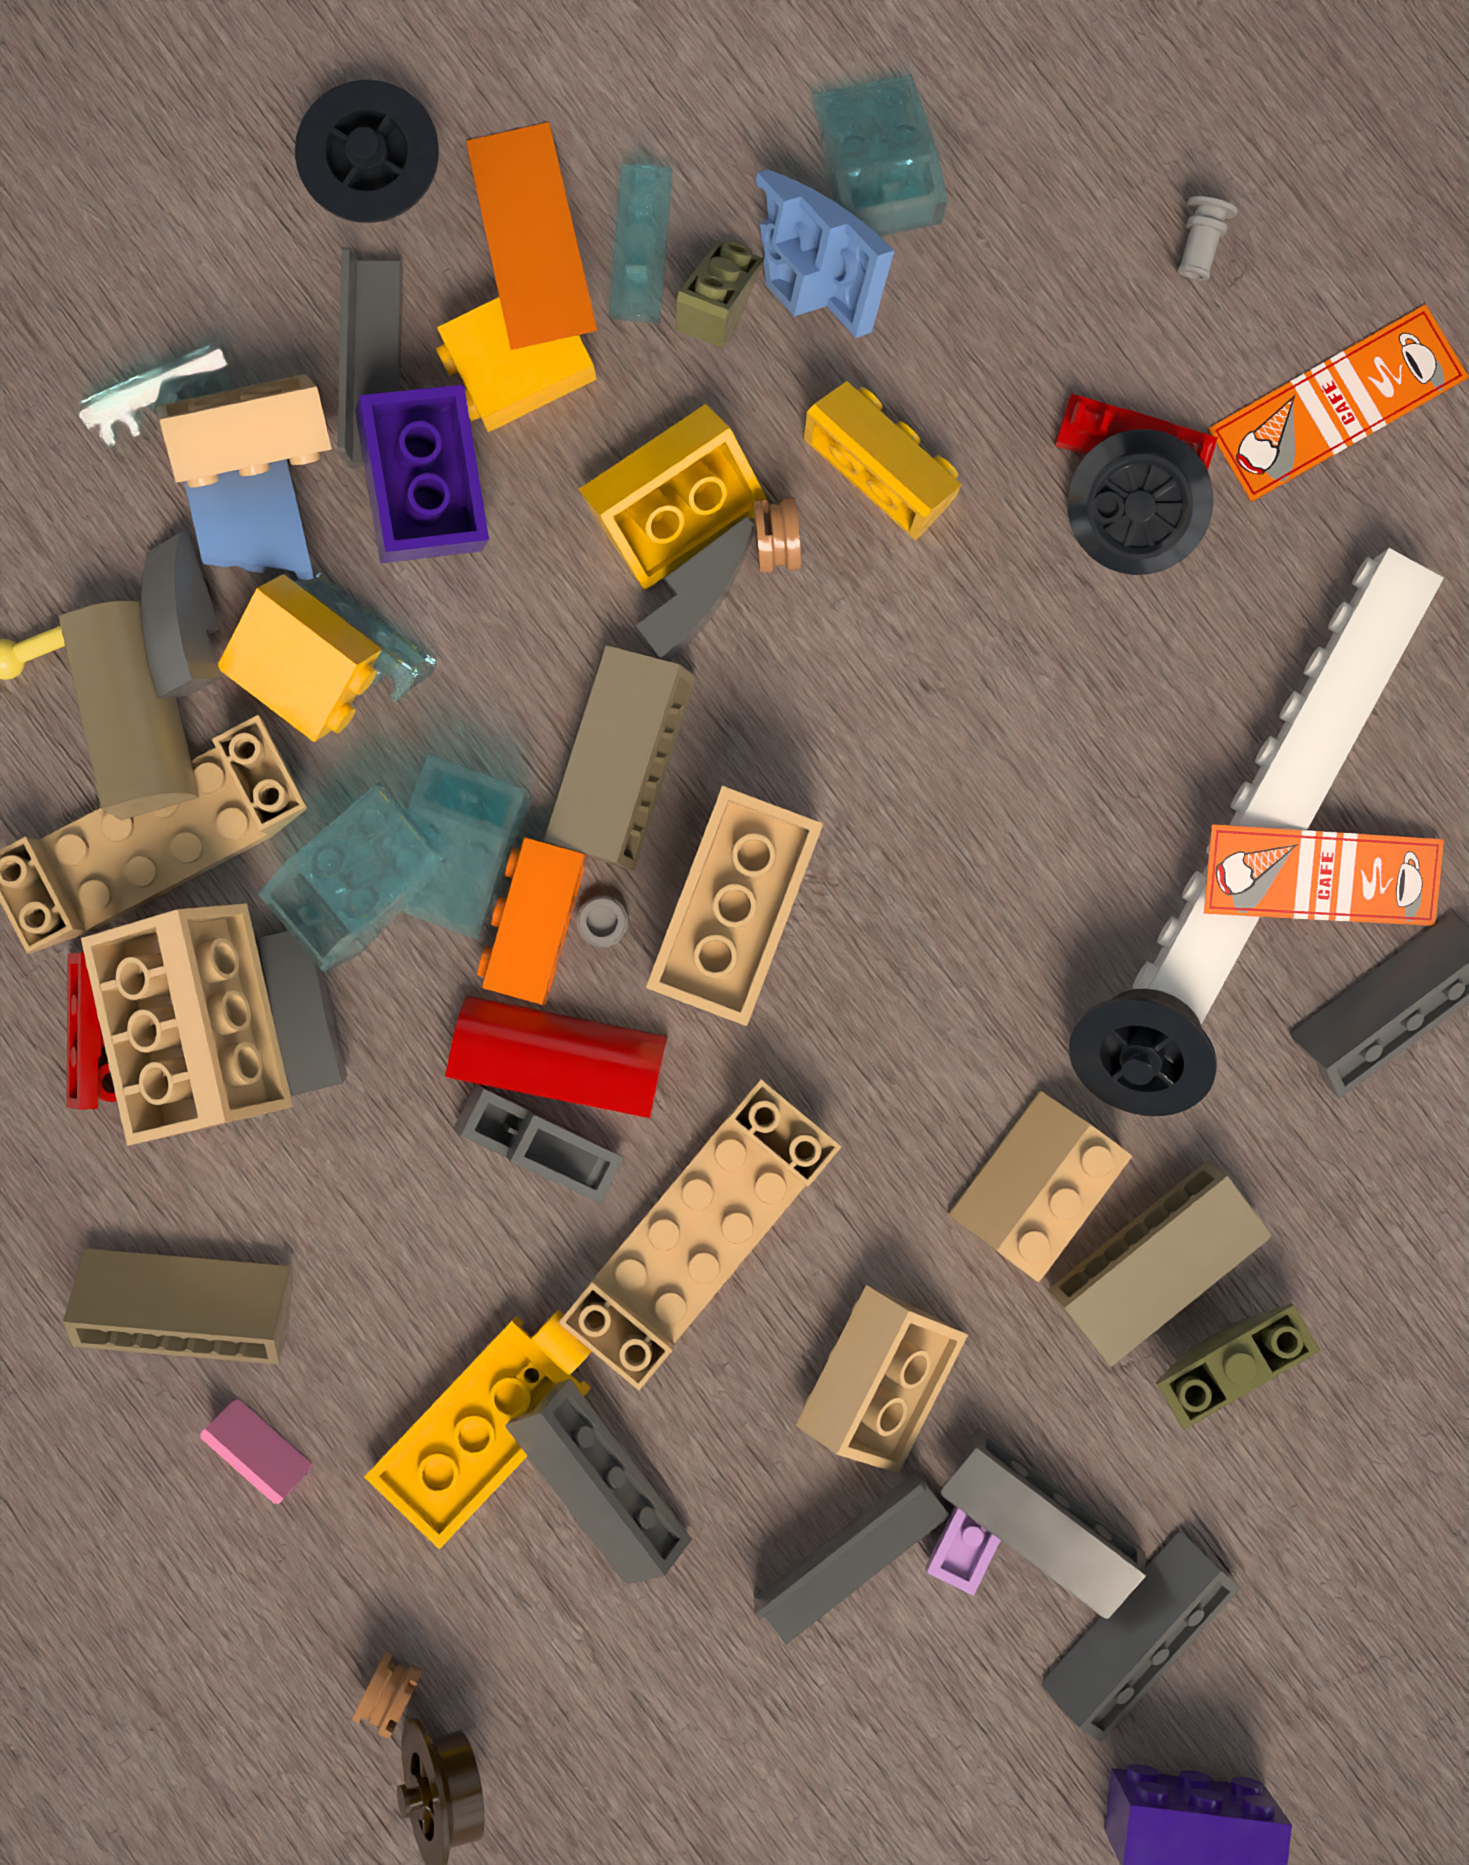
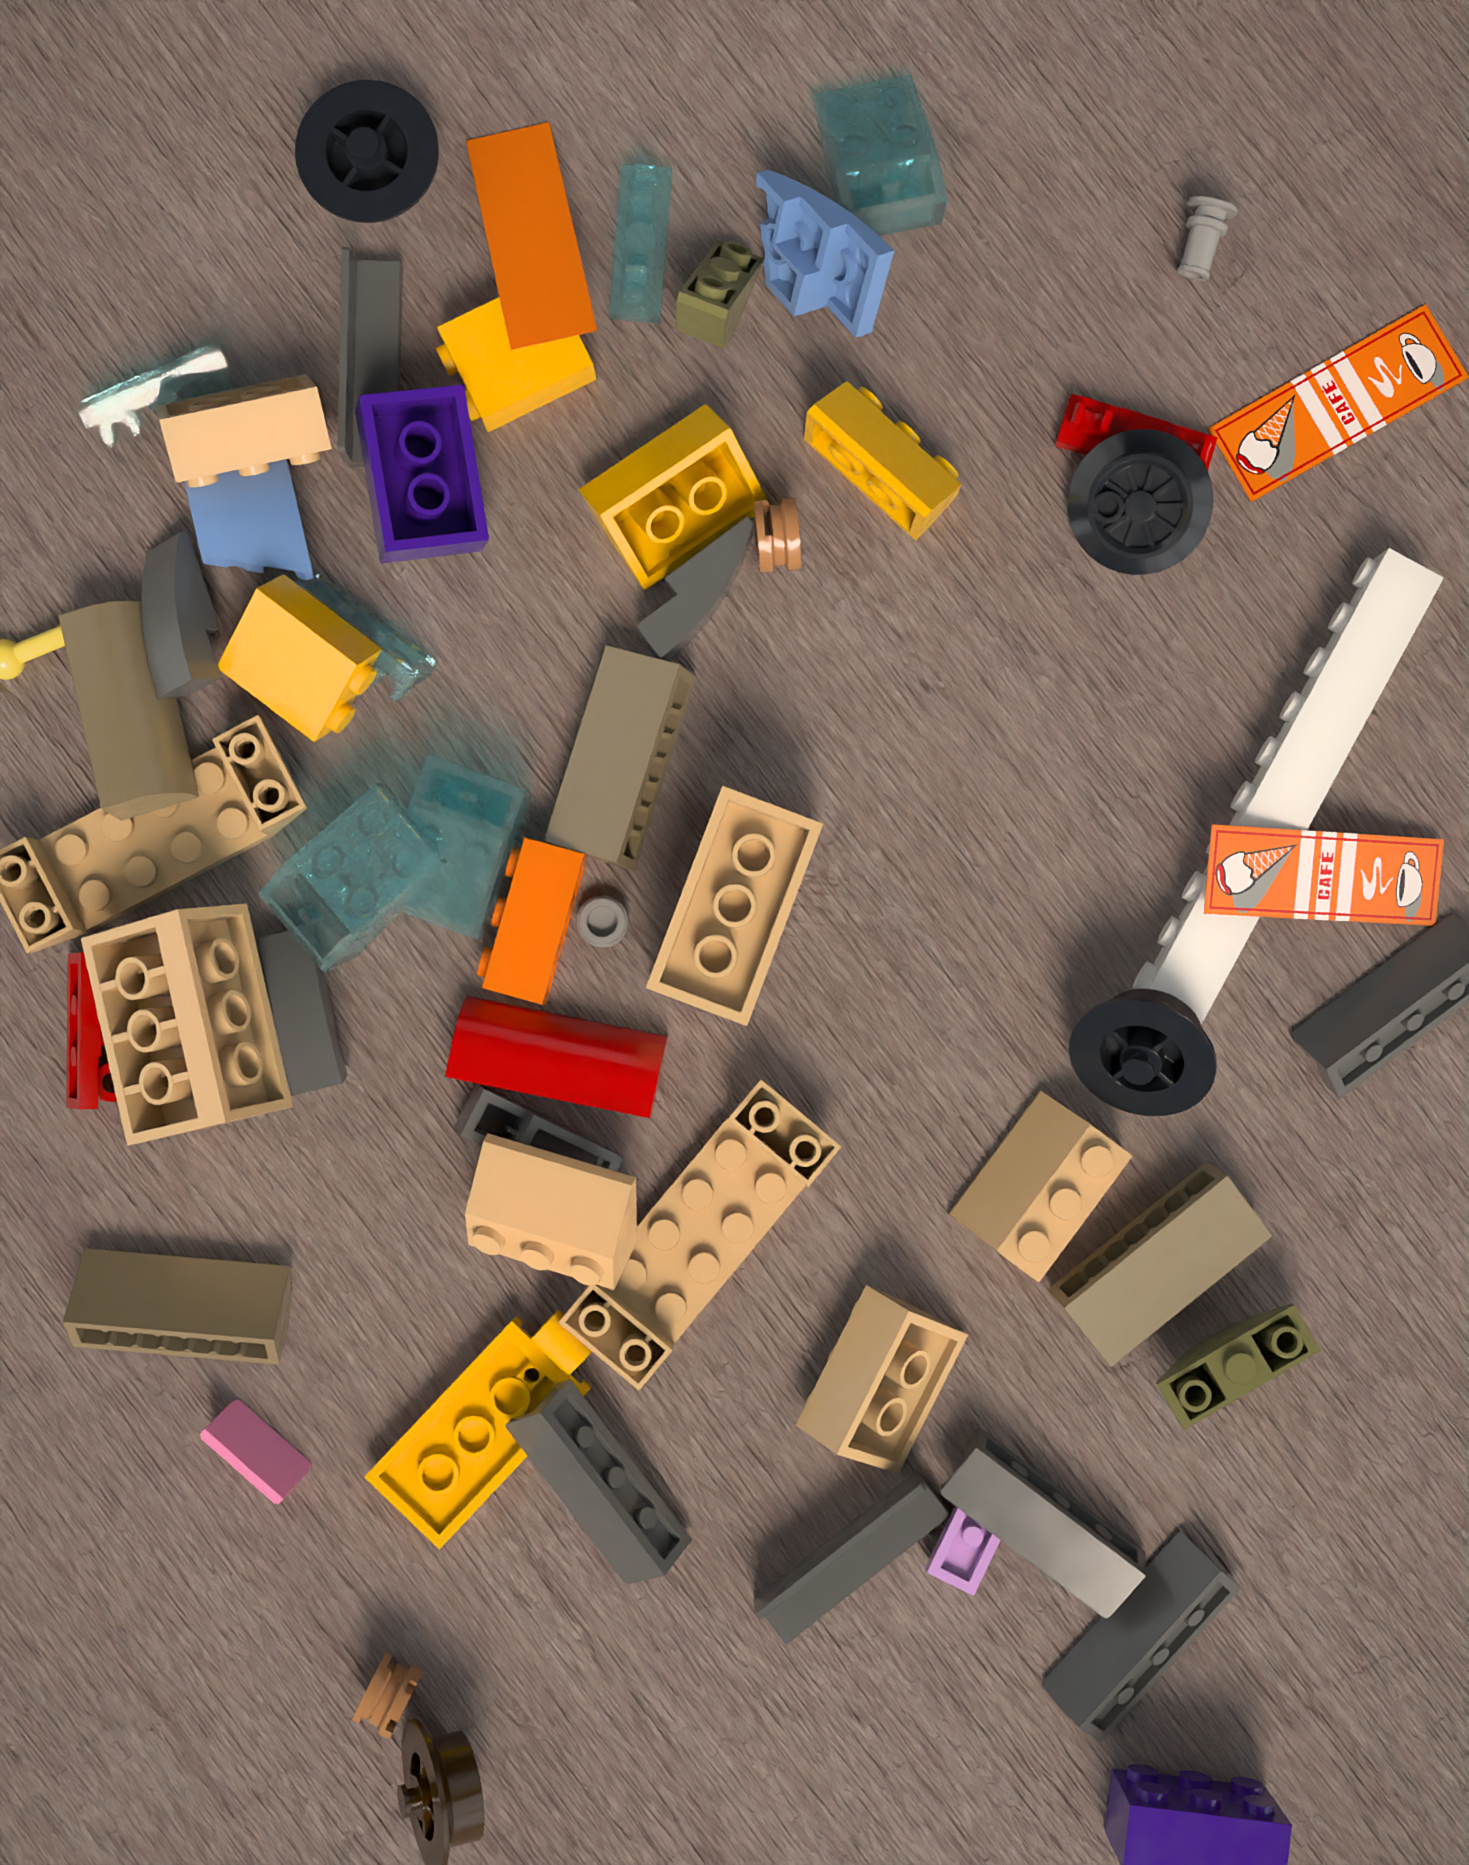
(552, 1212): none -> tan slope

